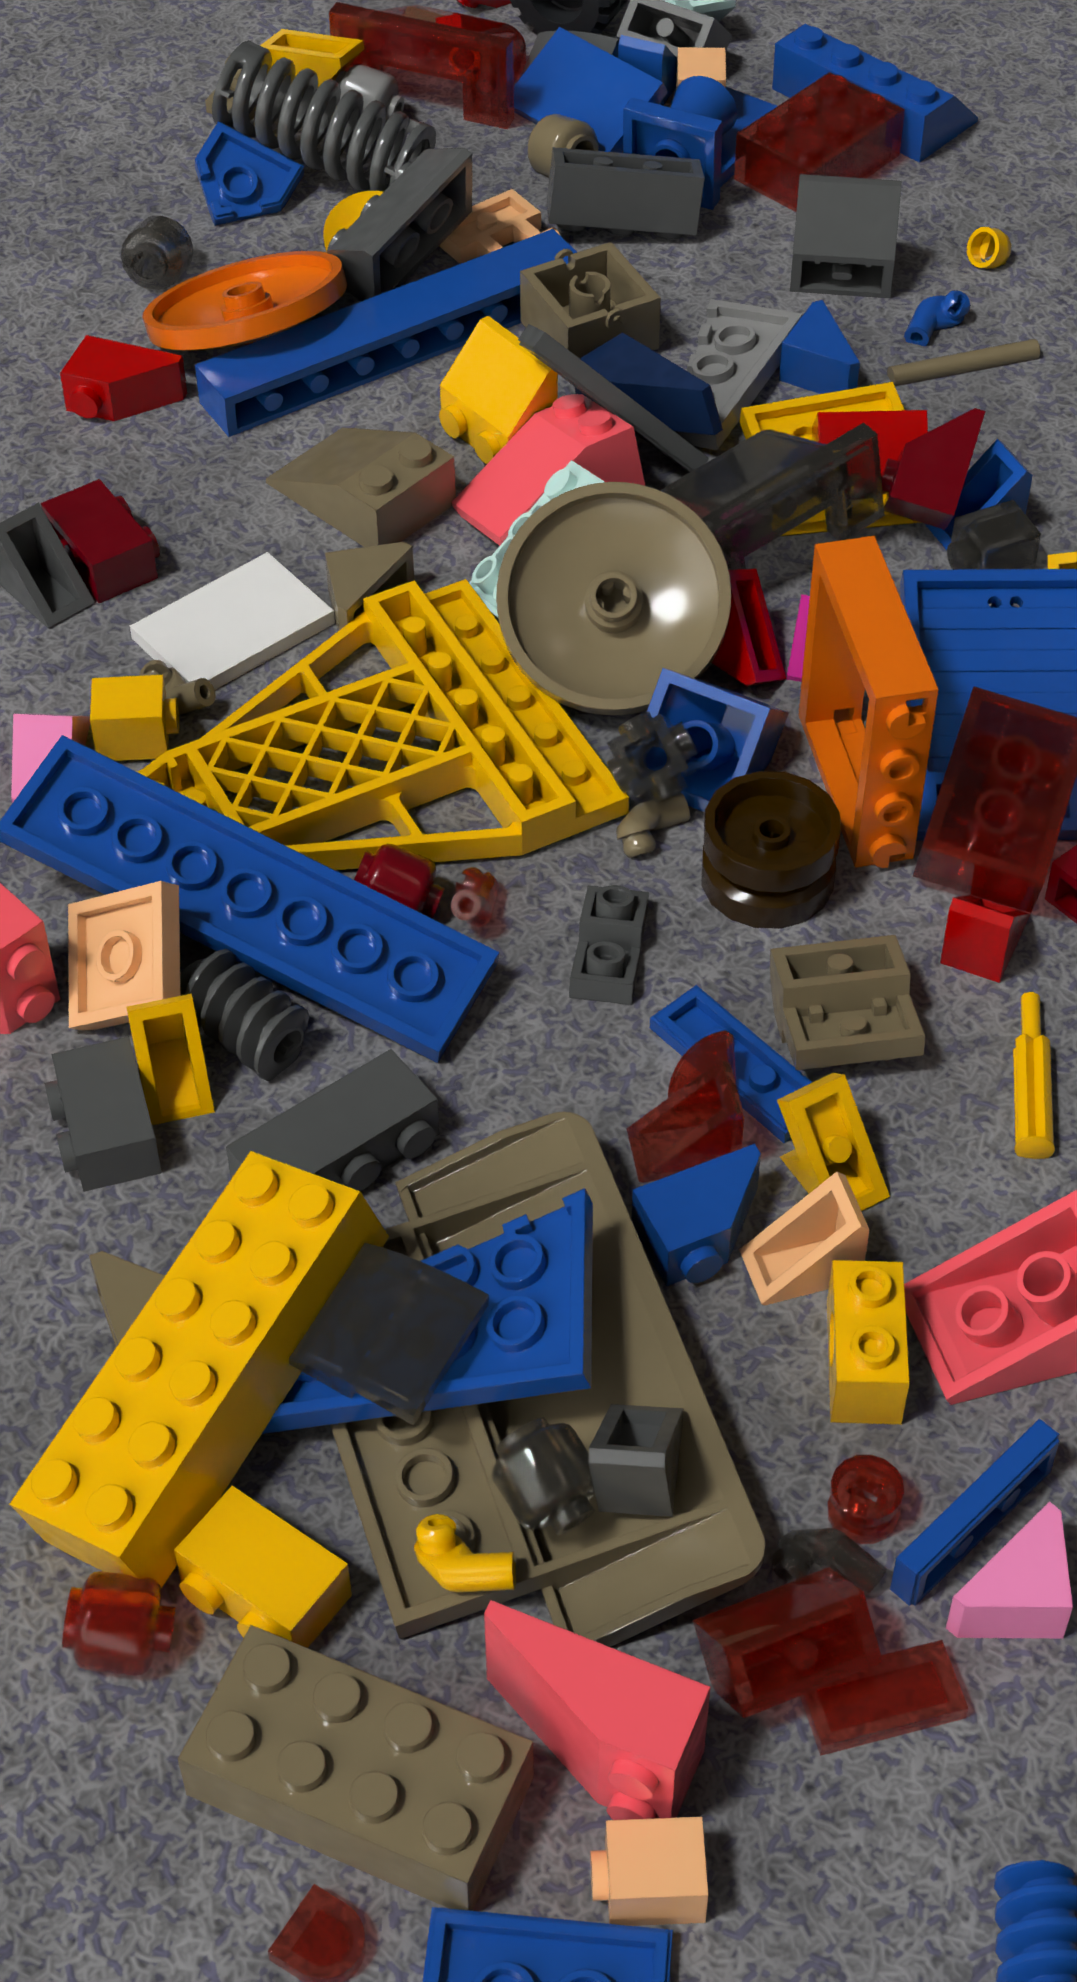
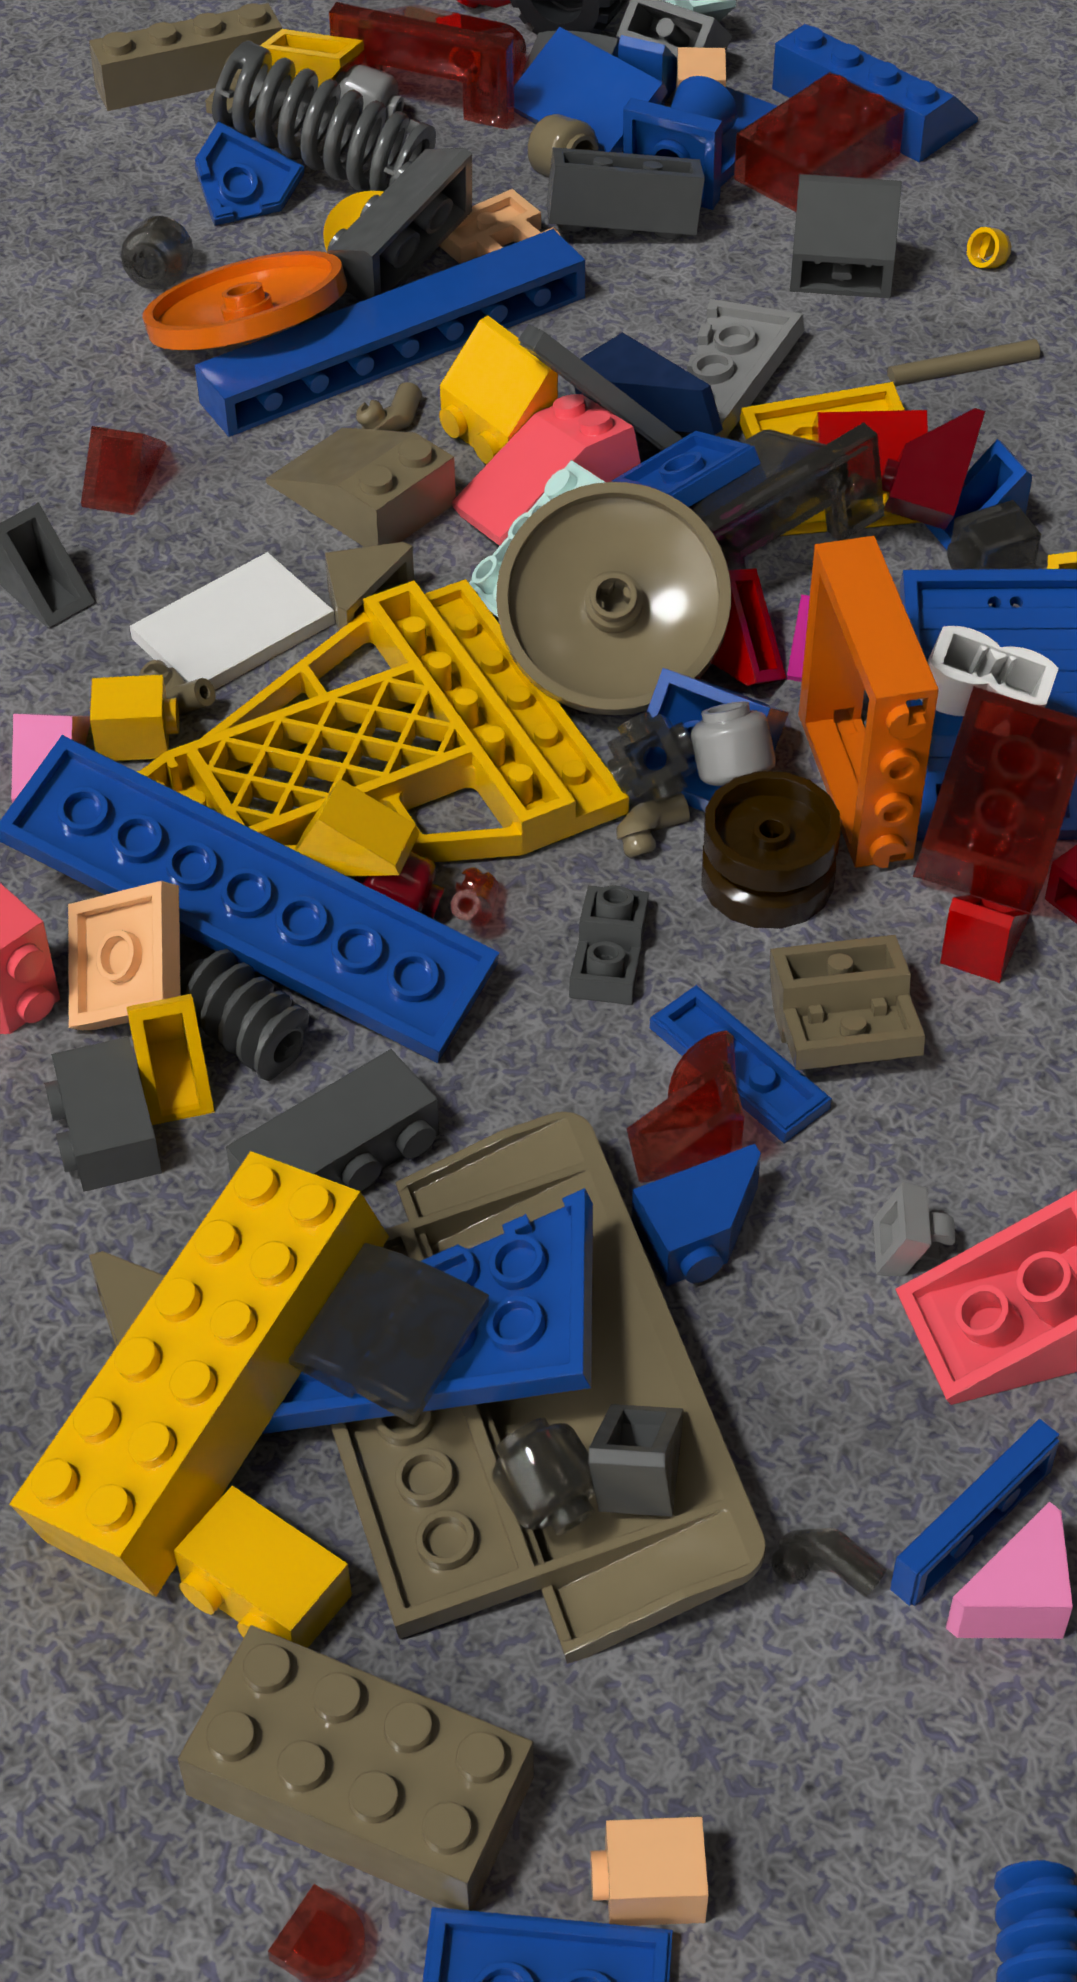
(103, 540): dark red brick -> none
(117, 1623): clear red head -> none
(119, 469): none -> clear red slope
(120, 379): red slope -> none
(174, 56): none -> dark tan brick
(358, 834): none -> yellow slope
(394, 417): none -> dark tan arm
(455, 1565): yellow arm -> none
(590, 300): dark tan brick -> none
(606, 1715): coral slope -> none
(694, 467): none -> blue tile
(732, 743): none -> light grey head
(788, 1641): clear red brick -> none
(798, 1248): light nougat slope -> none
(818, 354): blue slope -> none
(831, 1139): yellow slope -> none
(854, 1513): clear red wheel -> none
(867, 1342): yellow brick -> none
(894, 1698): clear red tile -> none
(908, 1231): none -> light grey tile
(936, 314): blue arm -> none
(972, 659): none -> white brick
(1032, 1085): yellow axle -> none

